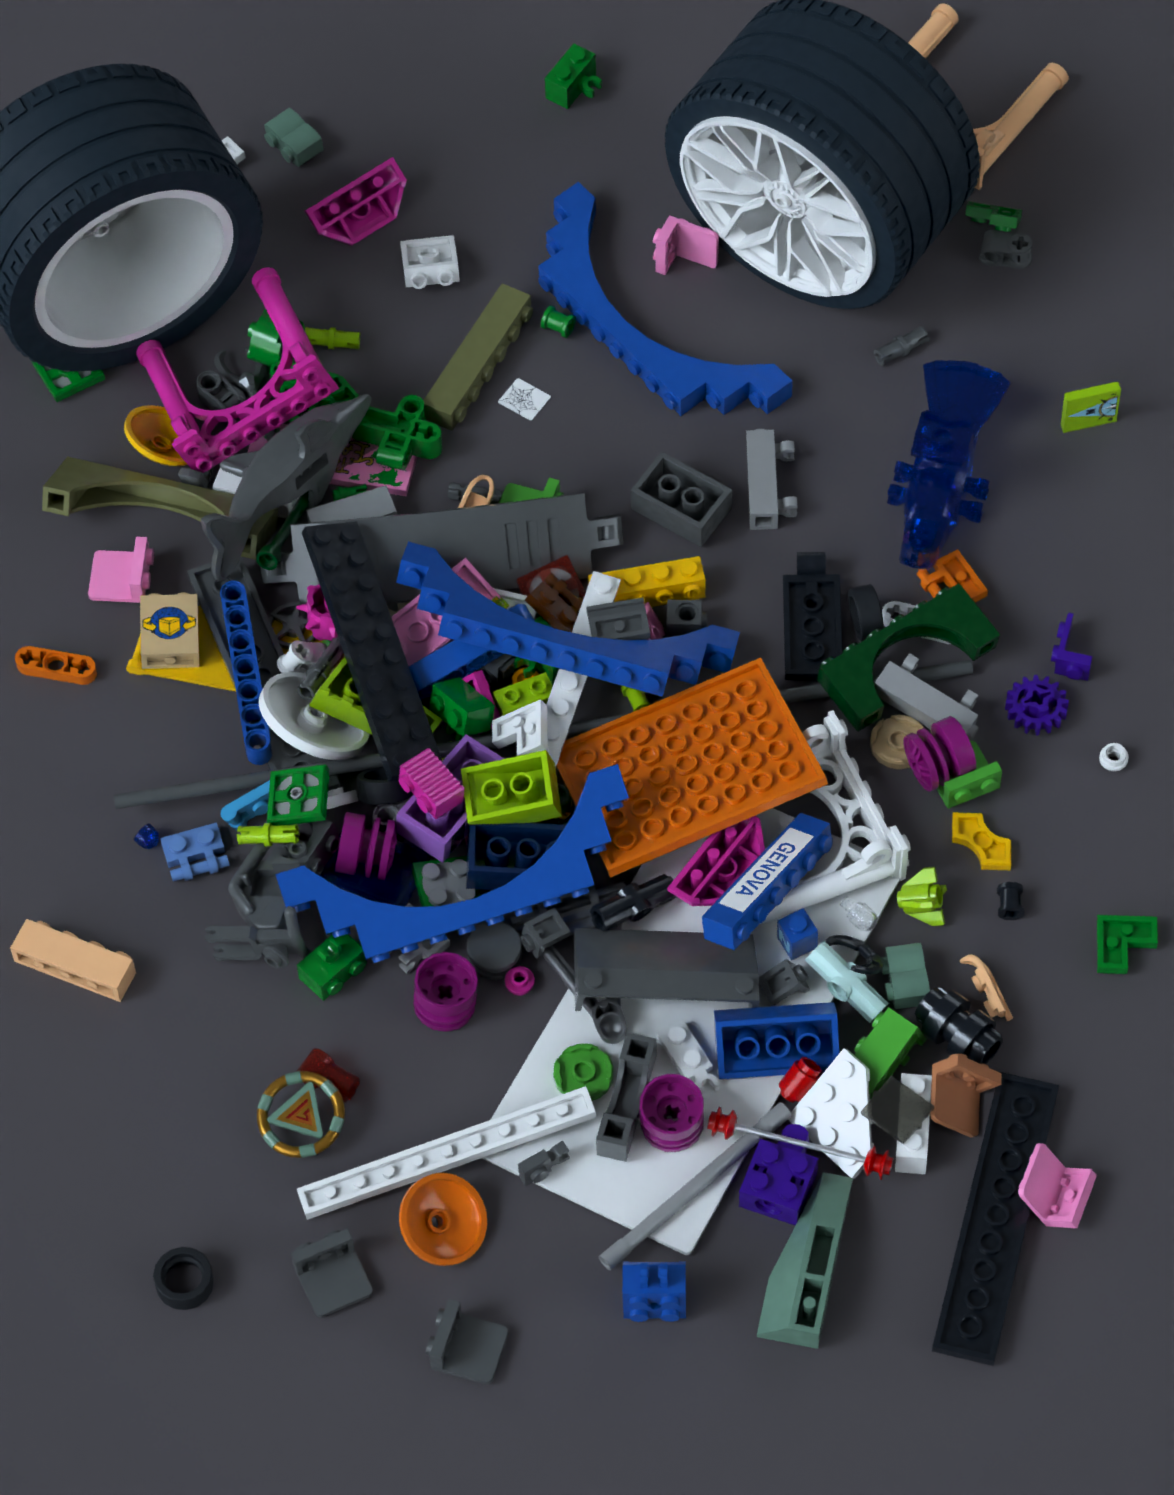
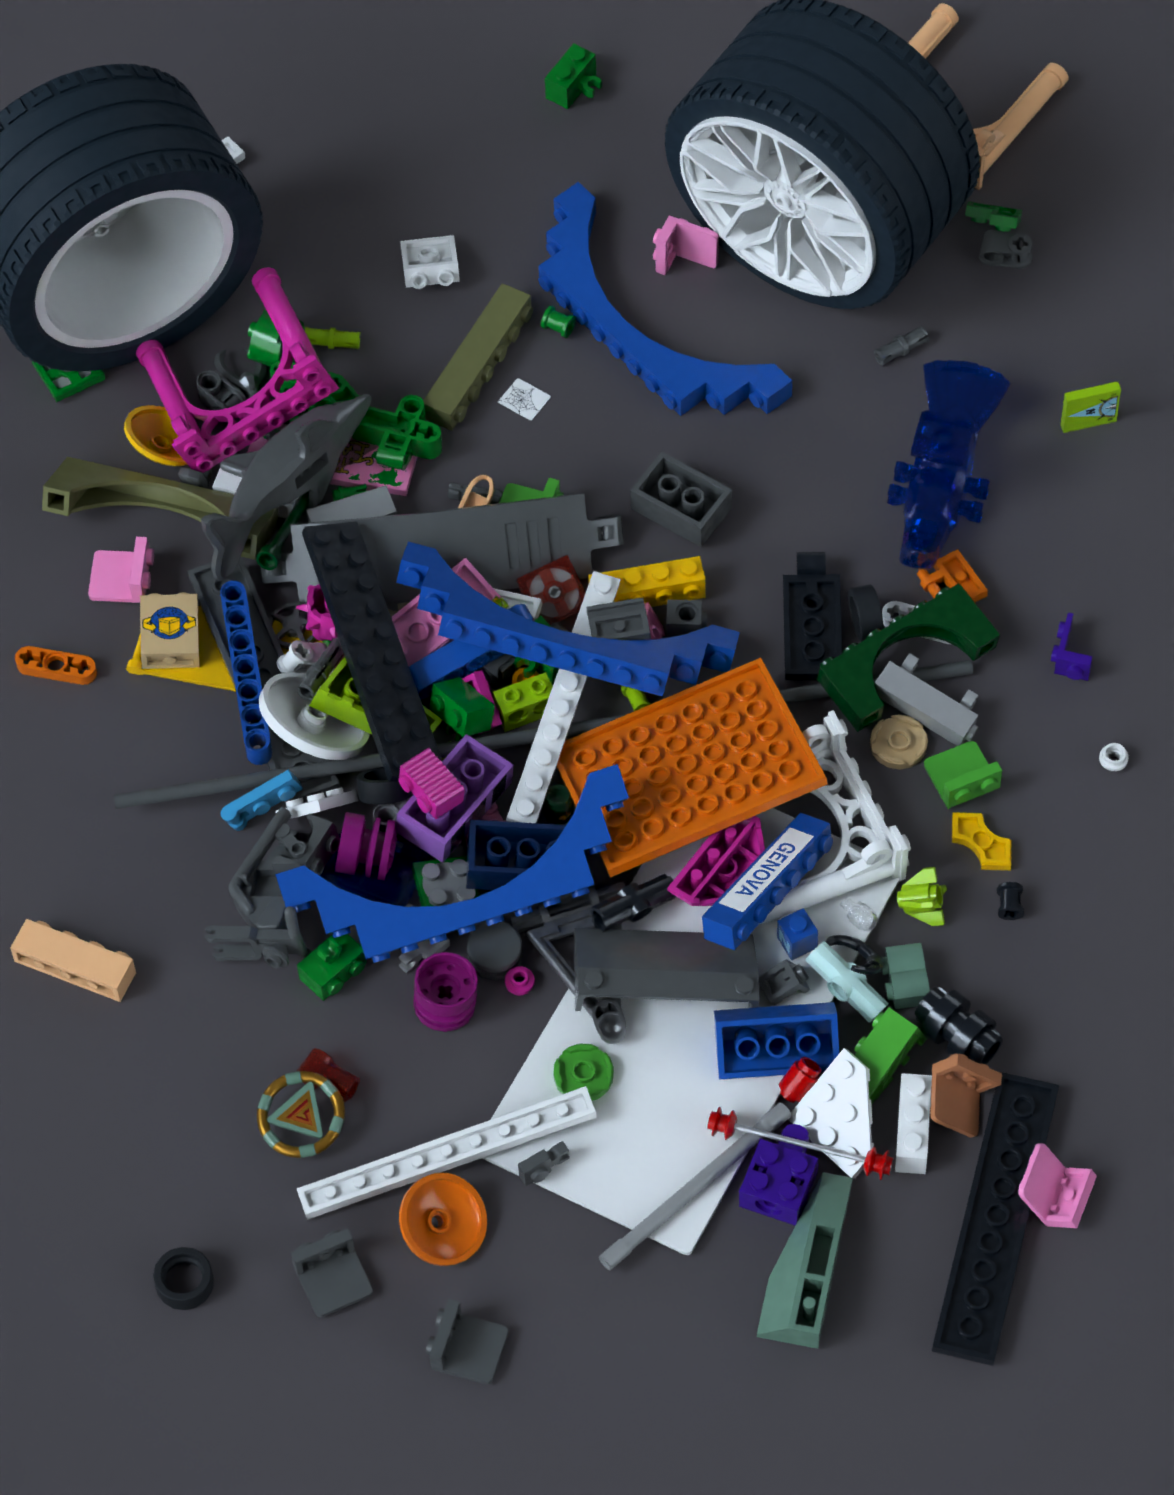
(147, 837): clear blue hinge -> none
(192, 846): medium blue plate -> none
(268, 834): lime pin -> none
(293, 137): sand green brick -> none
(298, 795): green piece -> none
(360, 205): dark pink wedge -> none
(512, 790): lime slope -> none
(525, 726): white plate -> none
(543, 932): dark grey bracket -> none
(552, 607): reddish brown plate -> none
(623, 1113): dark grey arch -> none
(654, 1290): blue hinge -> none
(673, 1097): magenta wheel -> none
(687, 1054): white plate -> none
(762, 481): light grey brick -> none
(897, 1110): clear smoke piece -> none
(939, 753): magenta wheel -> none
(986, 982): light nougat piece -> none
(1035, 707): dark purple gear -> none
(1118, 934): green plate -> none

